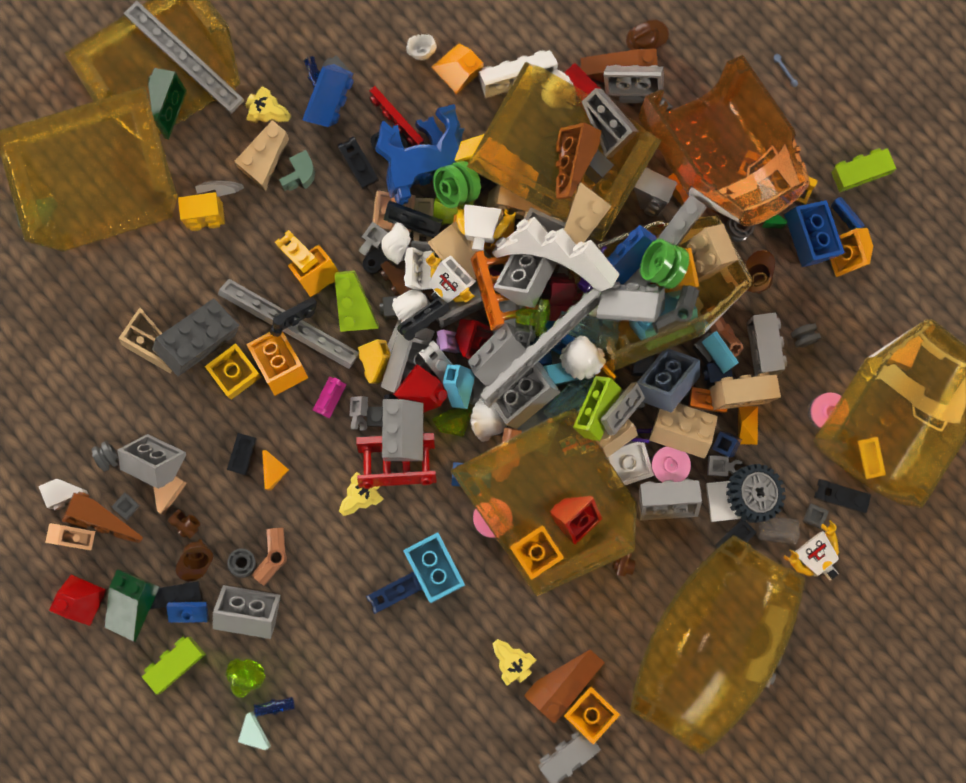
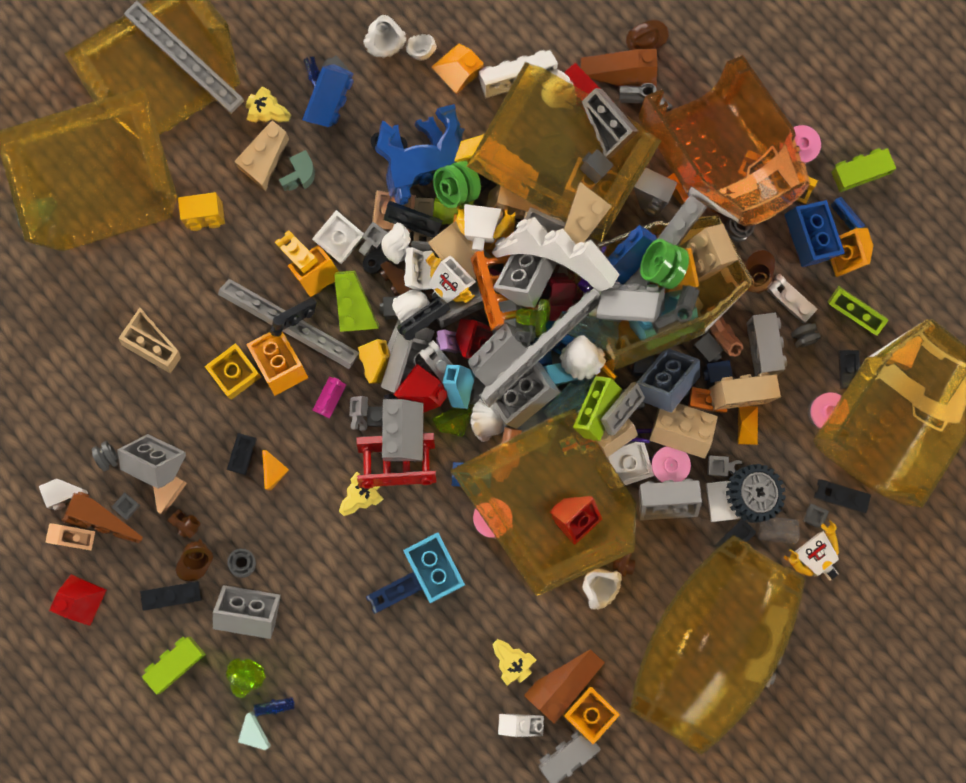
(128, 604): dark green slope -> none
(166, 99): dark green slope -> none
(187, 612): blue plate -> none
(195, 337): dark grey brick -> none
(221, 186): light grey slope -> none
(275, 544): nougat piece -> none
(338, 237): none -> white plate
(358, 163): black plate -> none
(384, 37): none -> white hair
(390, 112): red plate -> none
(520, 725): none -> white slope
(536, 552): light orange slope -> none
(576, 150): dark orange wedge -> none
(601, 587): none -> white hair
(633, 80): light grey slope -> none
(720, 352): medium azure tile -> none
(726, 444): dark blue brick -> none
(775, 222): green slope -> none
(777, 58): sand blue hinge -> none
(791, 299): none -> white plate
(808, 142): none -> bright pink piece
(848, 366): none -> black plate
(857, 310): none -> lime brick
(871, 457): yellow tile -> none

